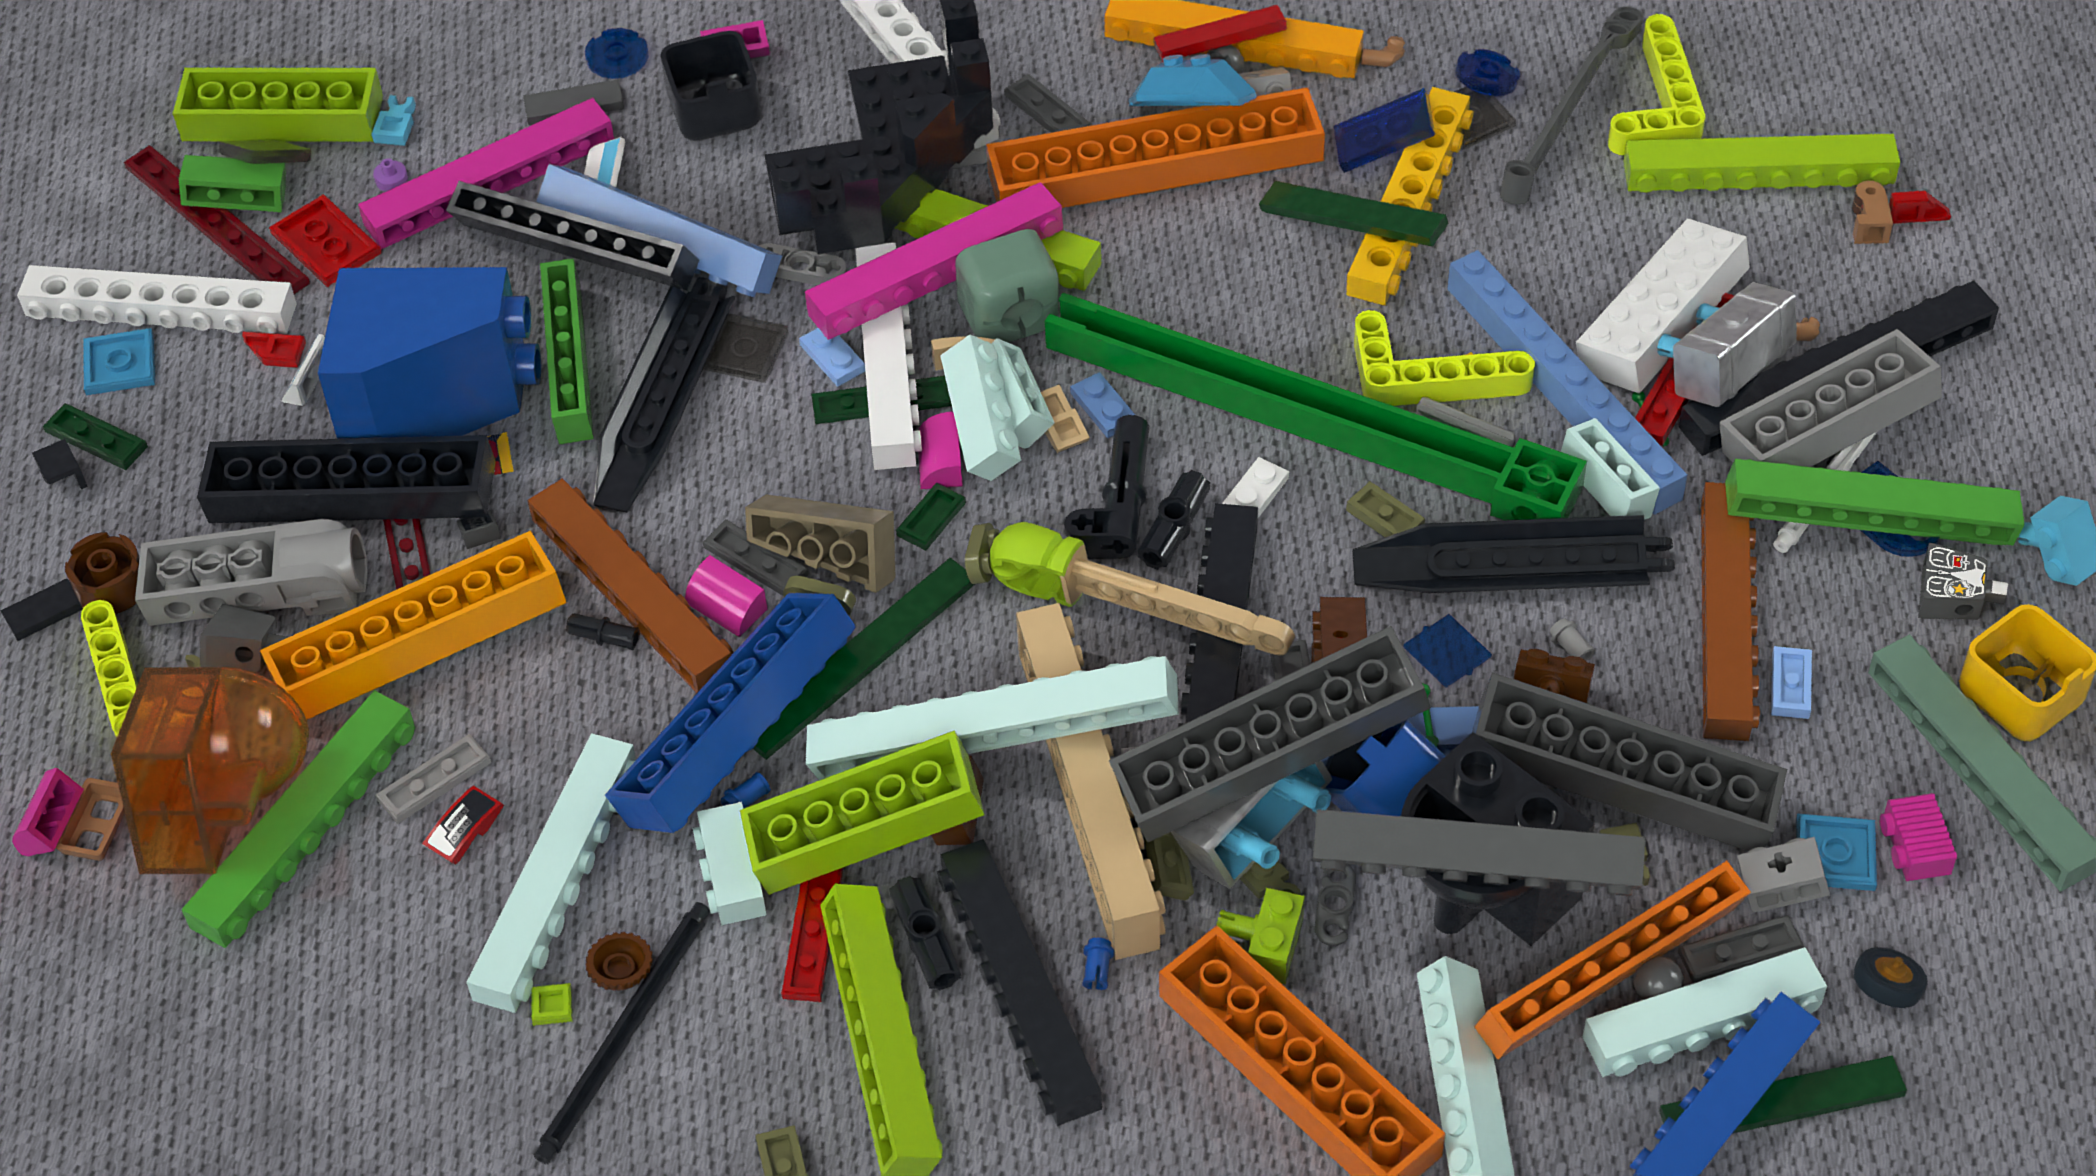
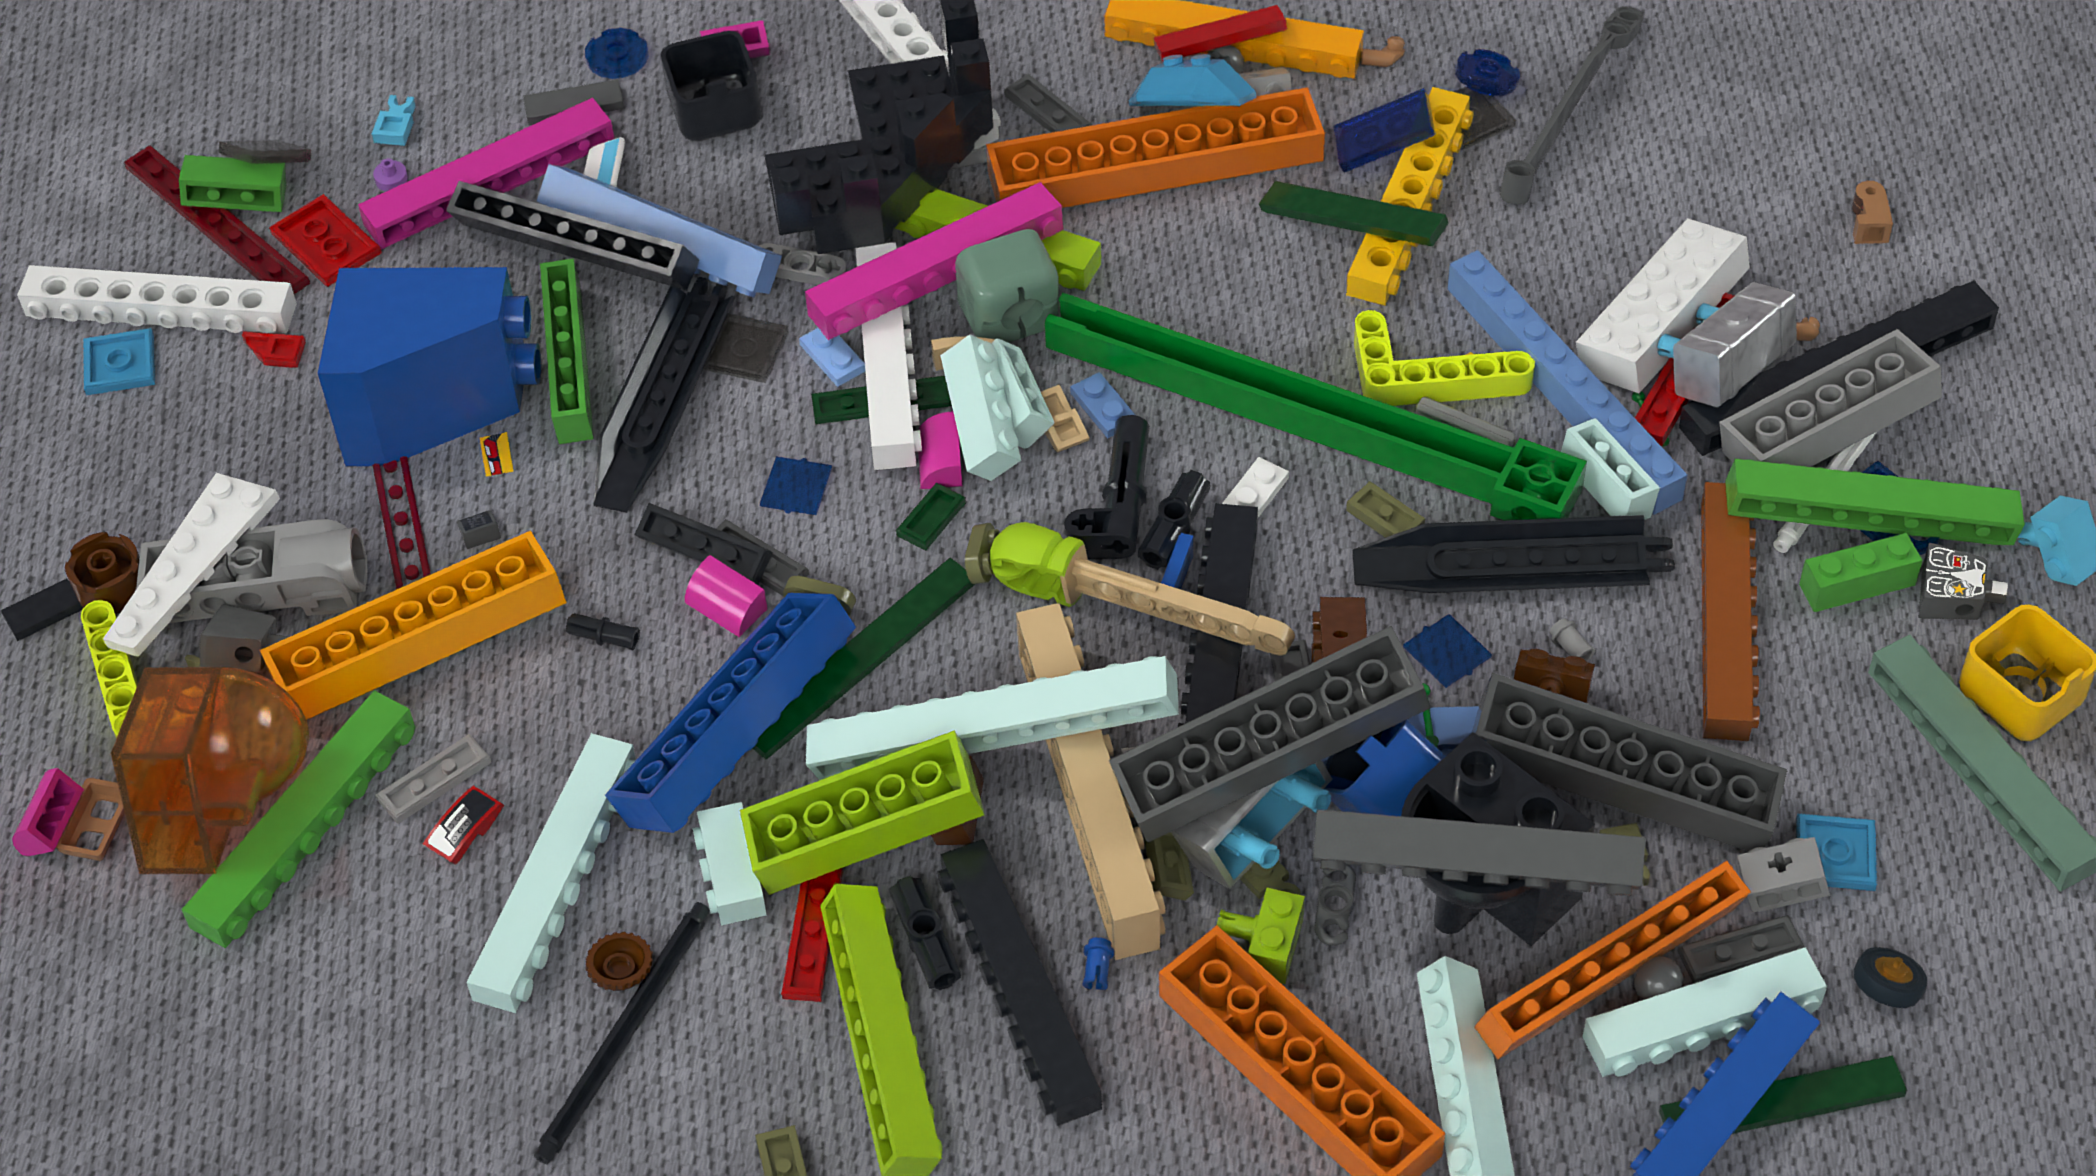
(57, 463): black panel -> none
(95, 436): dark green tile -> none
(202, 539): none -> white wing
(278, 104): lime brick -> none
(306, 375): white slope -> none
(347, 479): black brick -> none
(551, 1004): lime tile -> none
(629, 583): dark orange brick -> none
(700, 541): none -> black tile
(747, 792): blue pin -> none
(796, 485): none -> clear blue piece
(837, 537): dark tan wedge -> none
(1179, 562): none -> blue tile
(1681, 109): neon yellow beam -> none
(1760, 162): lime brick -> none
(1791, 682): light blue plate -> none
(1860, 572): none -> bright green brick
(1916, 207): red tile -> none
(1918, 837): dark pink brick -> none

